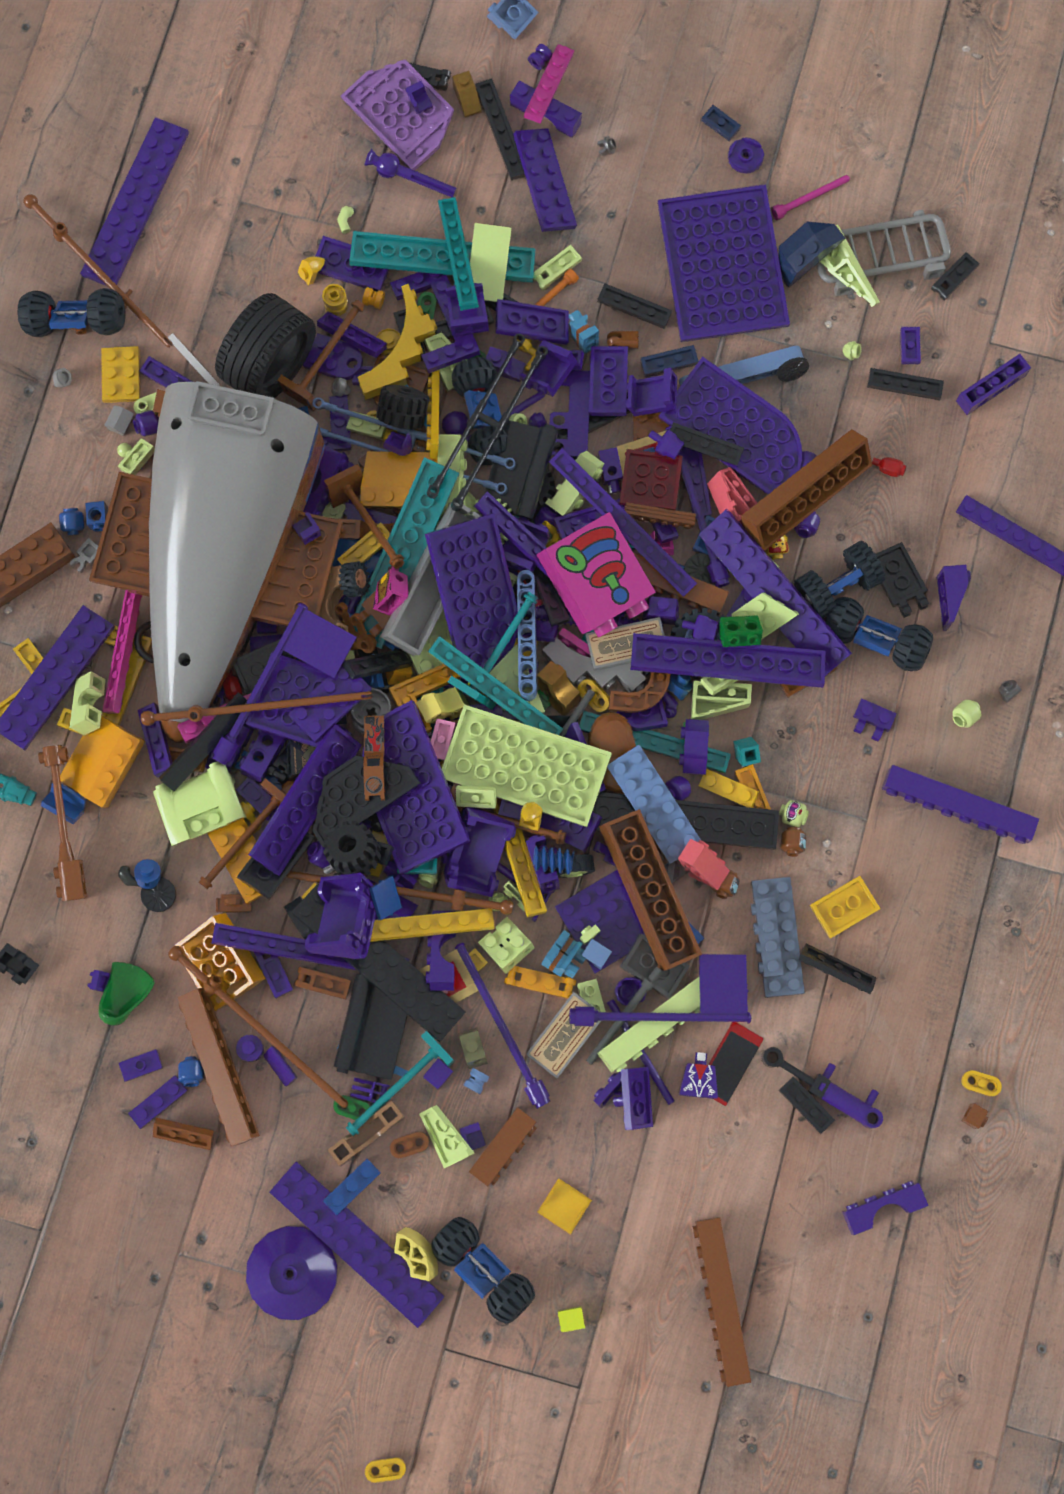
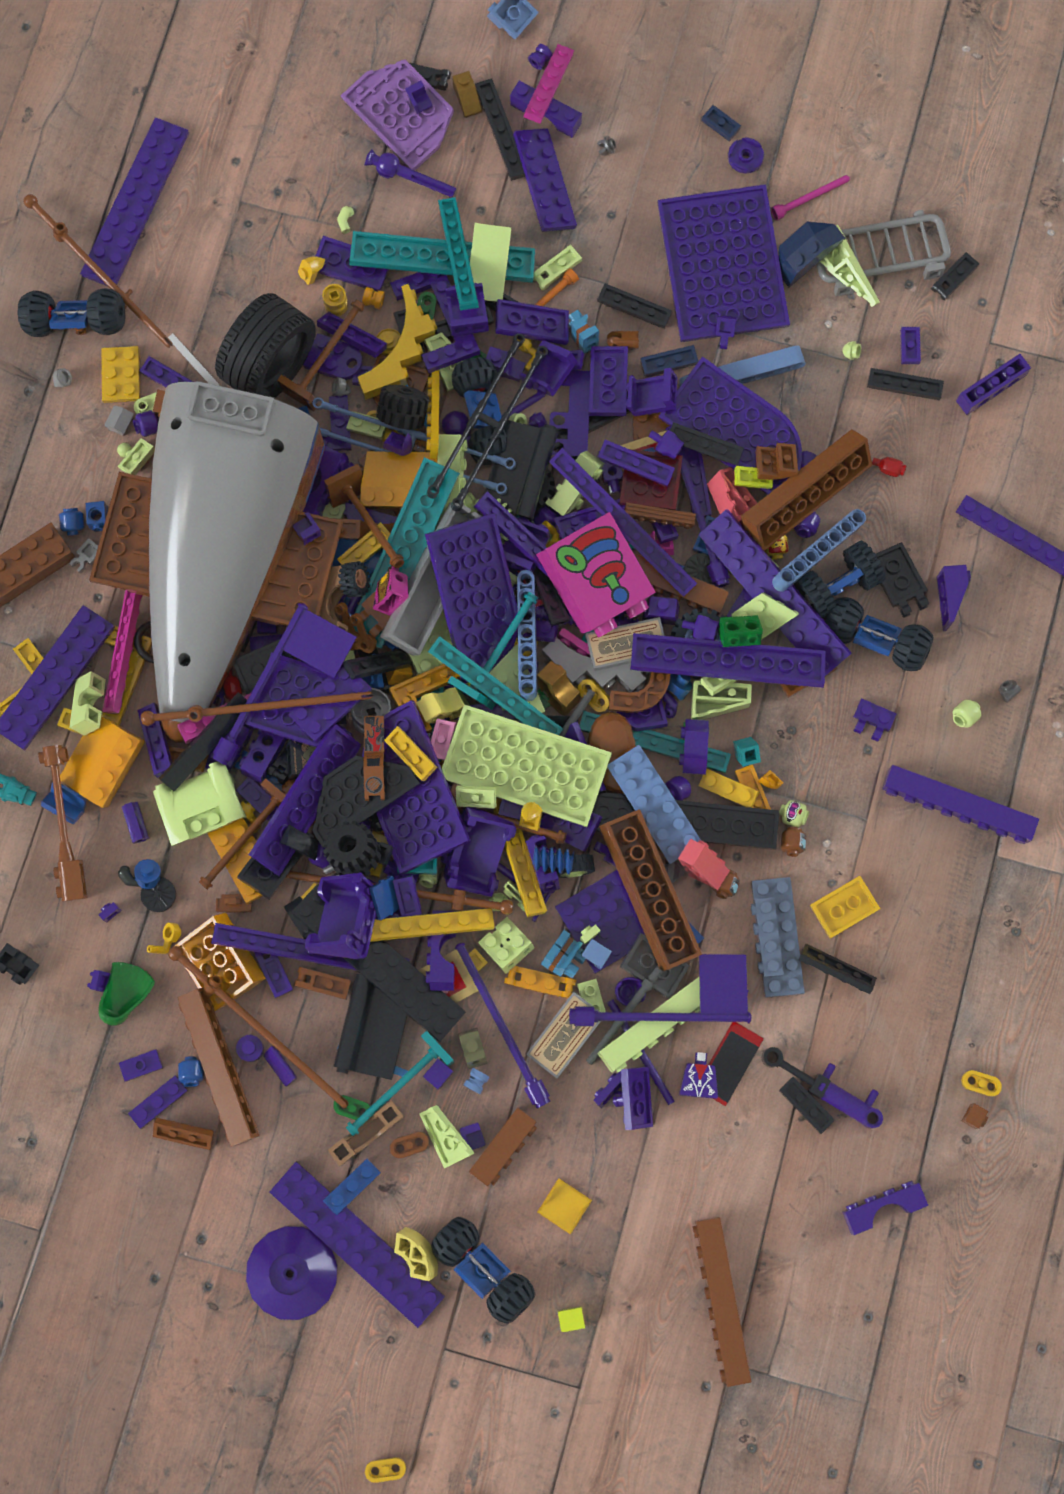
(109, 911): none -> dark purple plate
(135, 822): none -> dark purple axle
(171, 934): none -> yellow plate
(300, 842): none -> black slope
(372, 1091): dark purple arm -> none
(407, 896): none -> dark purple plate
(410, 753): none -> yellow plate
(636, 463): none -> dark purple plate
(725, 329): none -> dark purple plate
(748, 478): none -> neon yellow plate
(770, 780): none -> light orange tile
(776, 462): none -> dark orange slope
(792, 369): black wheel -> none
(819, 550): none -> medium blue beam

